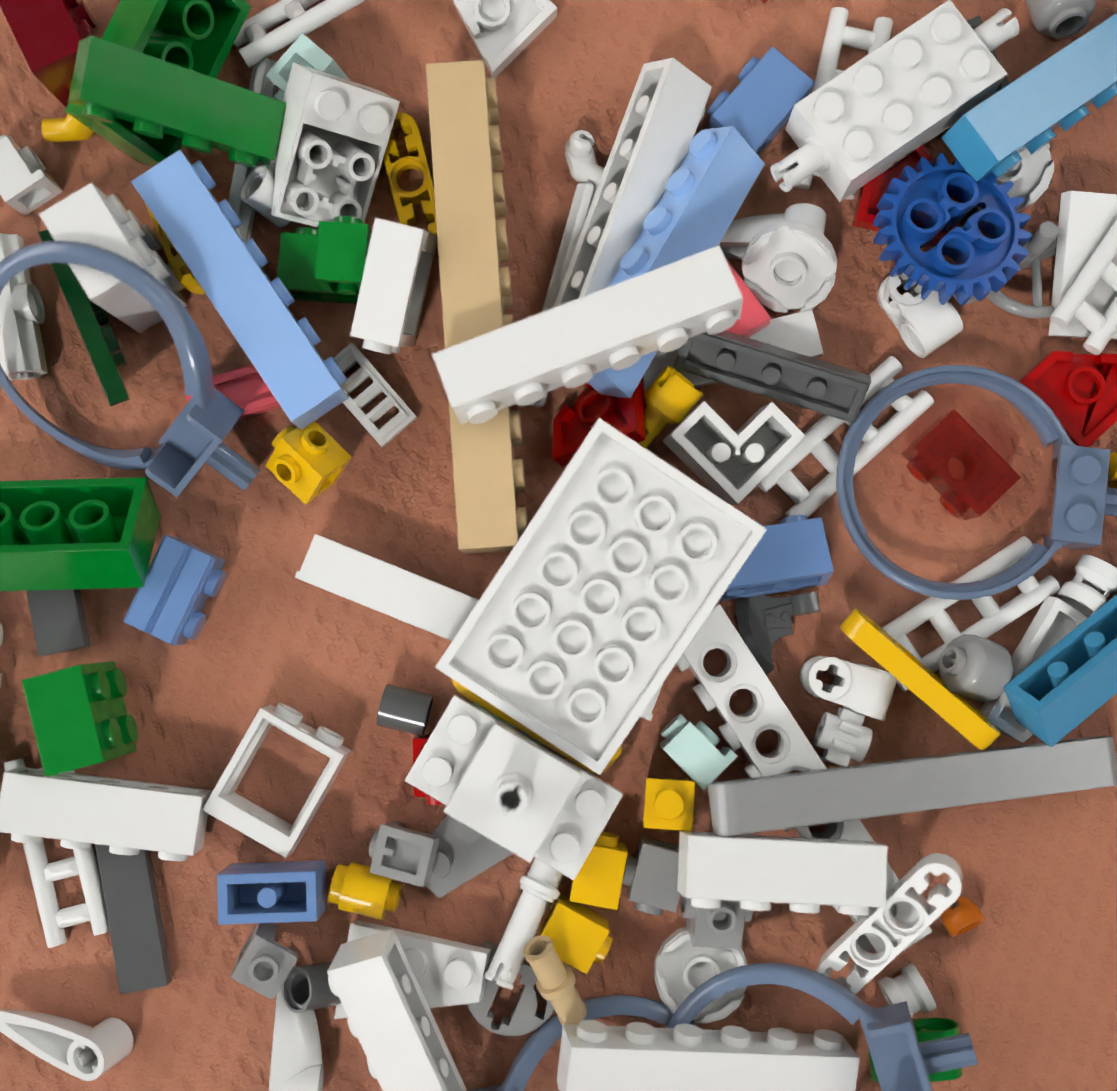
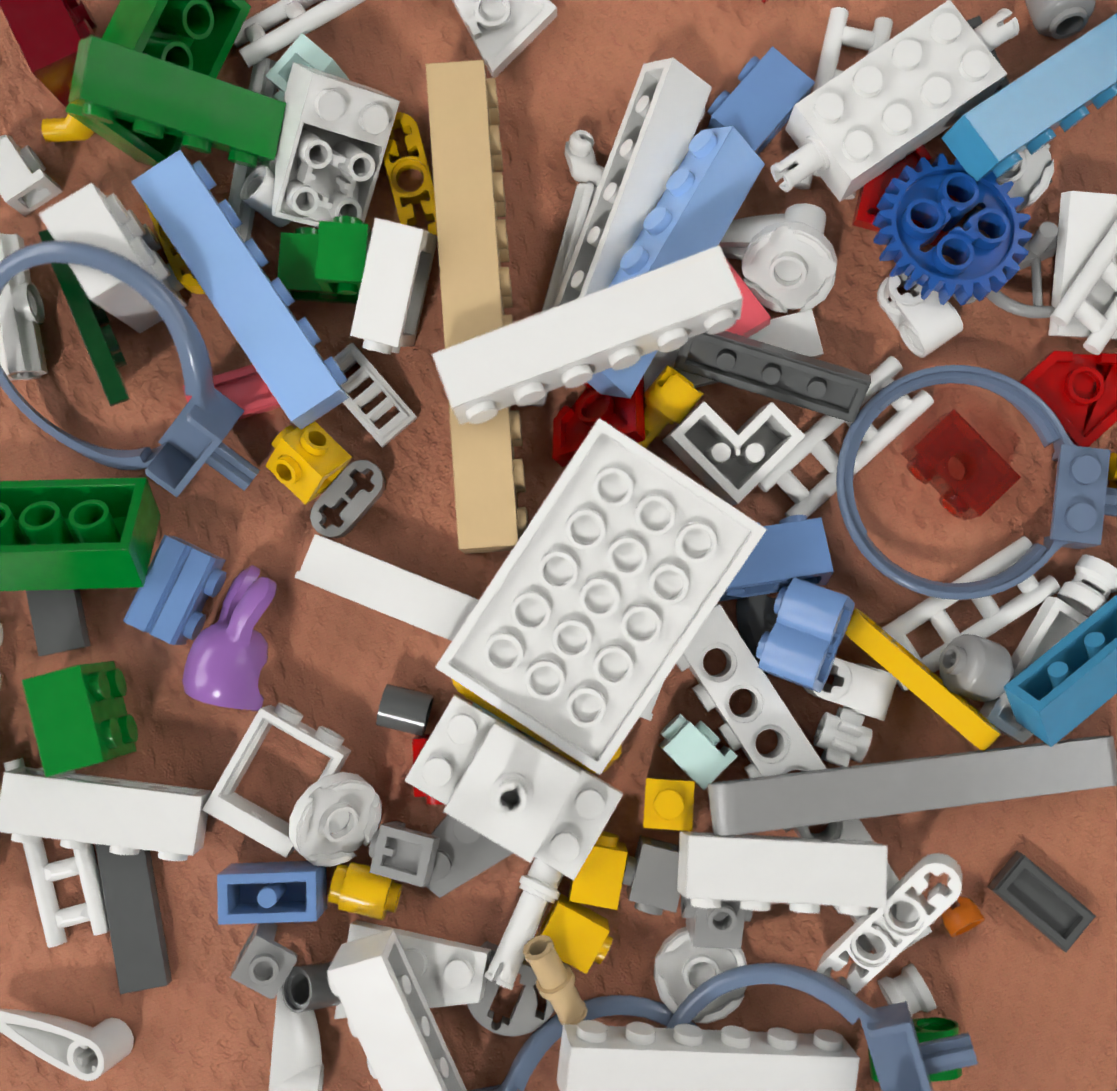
(230, 654): none -> medium lavender piece
(334, 819): none -> white tile
(339, 491): none -> light grey beam
(805, 634): none -> medium blue brick
(1041, 901): none -> dark grey tile

